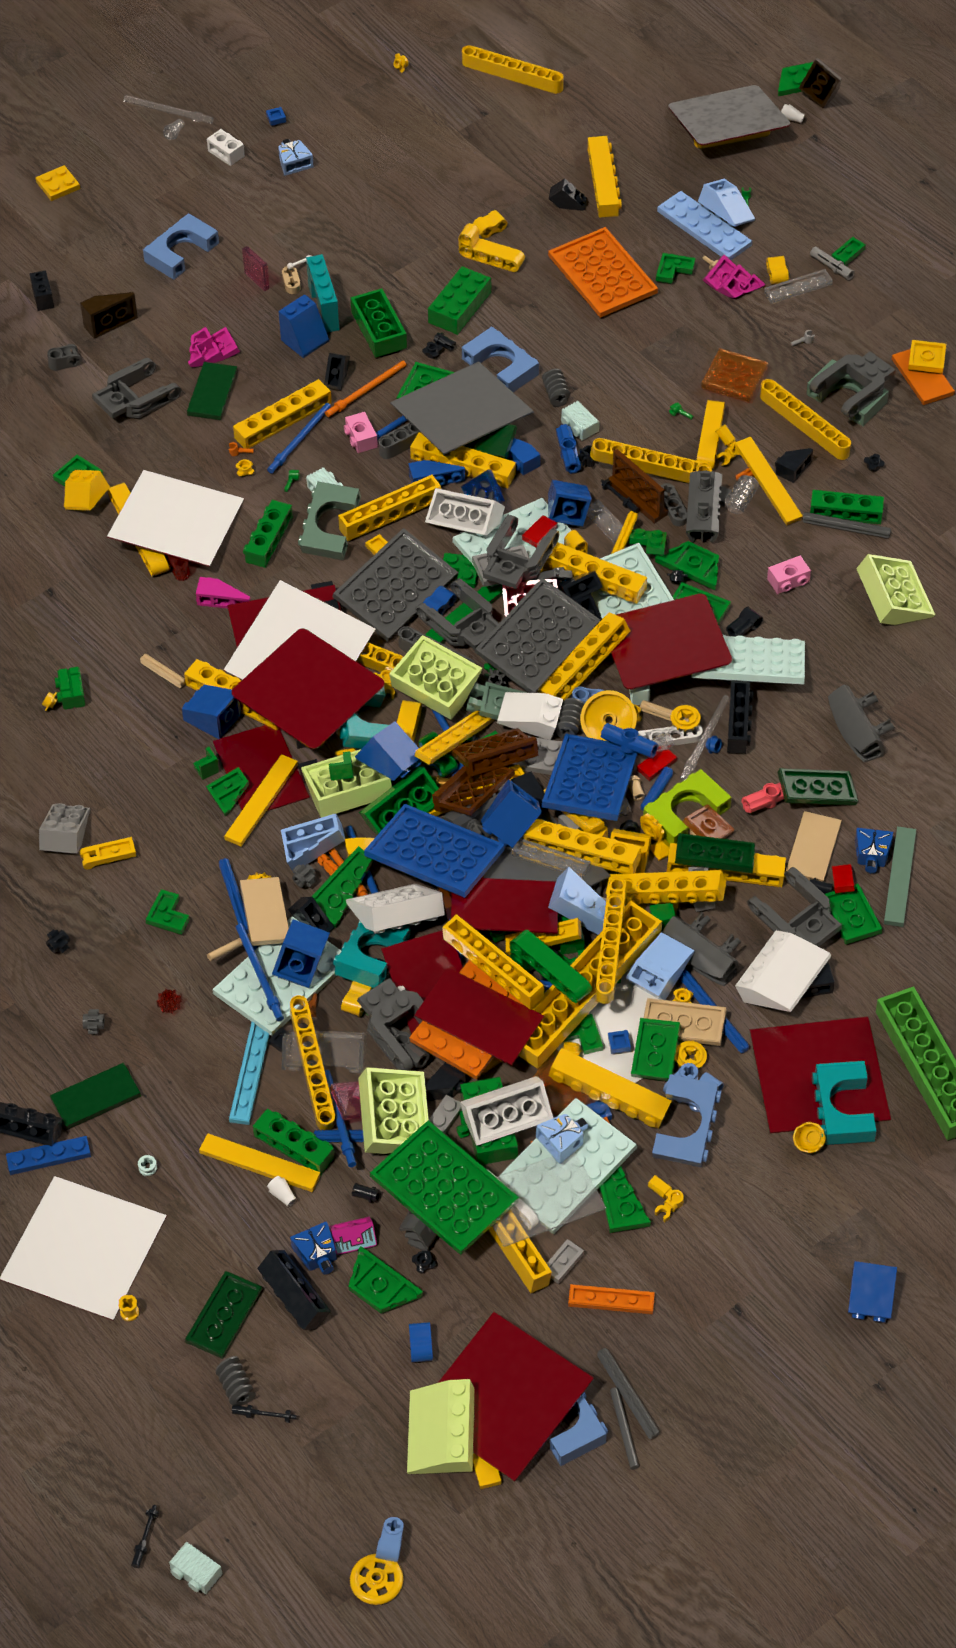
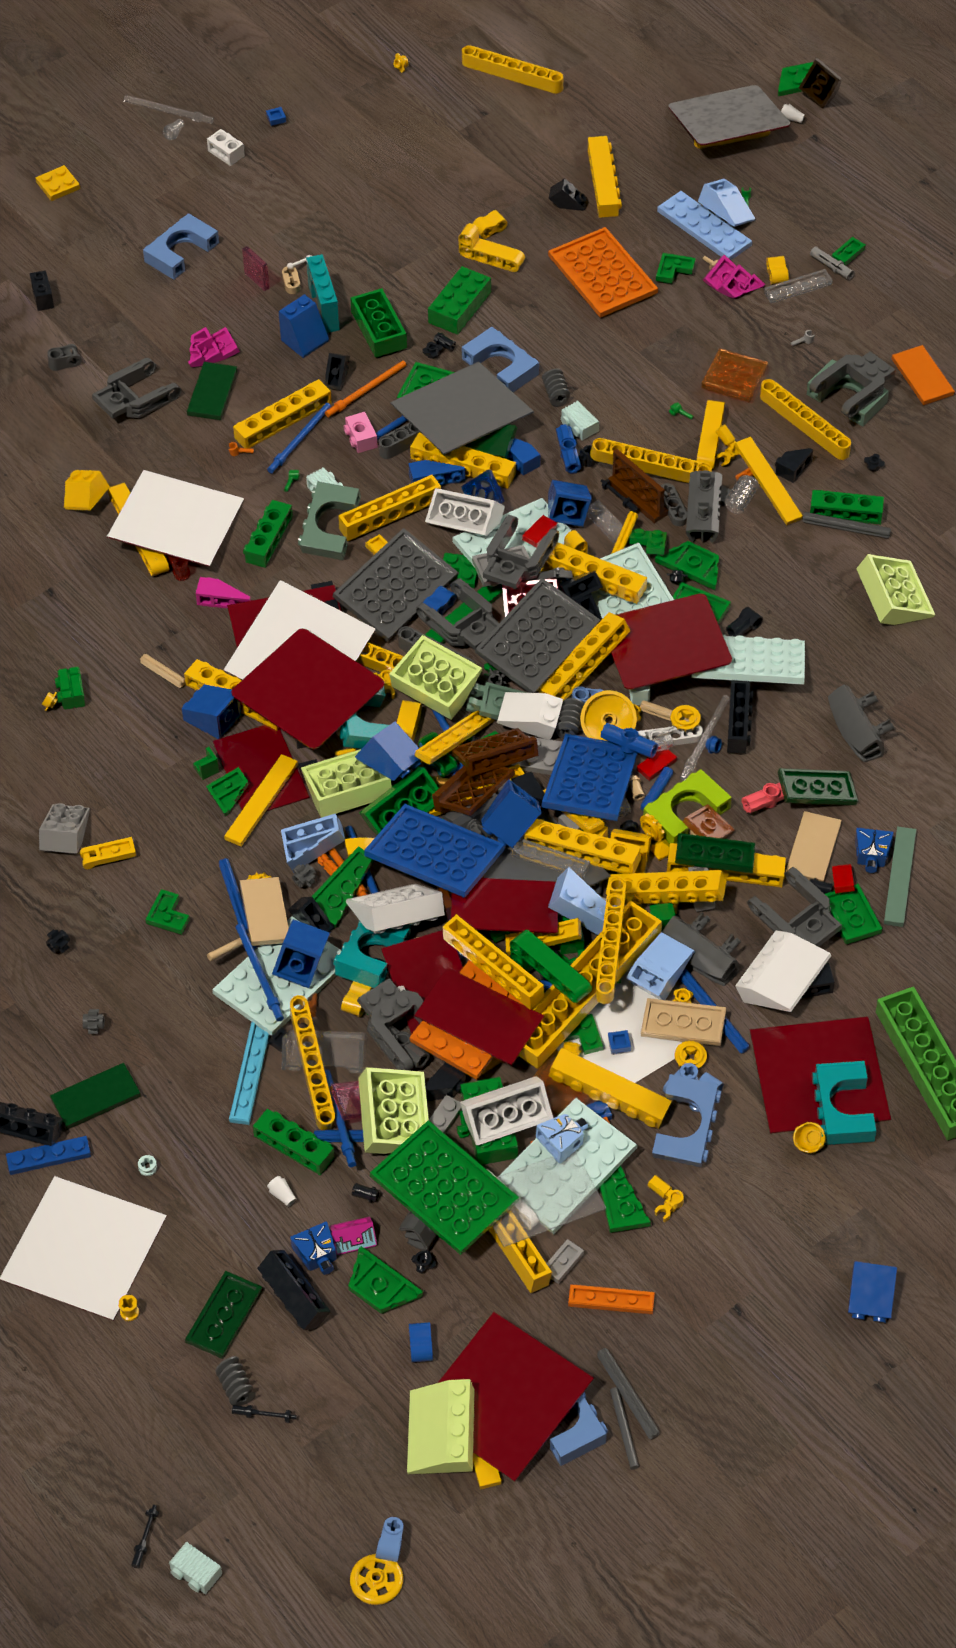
(75, 463): green plate -> none
(108, 312): dark brown slope -> none
(168, 1001): clear red gear -> none
(244, 467): yellow plate -> none
(259, 1162): yellow tile -> none
(294, 157): light blue torso -> none
(342, 770): green panel -> none
(655, 1049): green plate -> none
(789, 574): bright pink brick -> none
(927, 356): yellow plate -> none

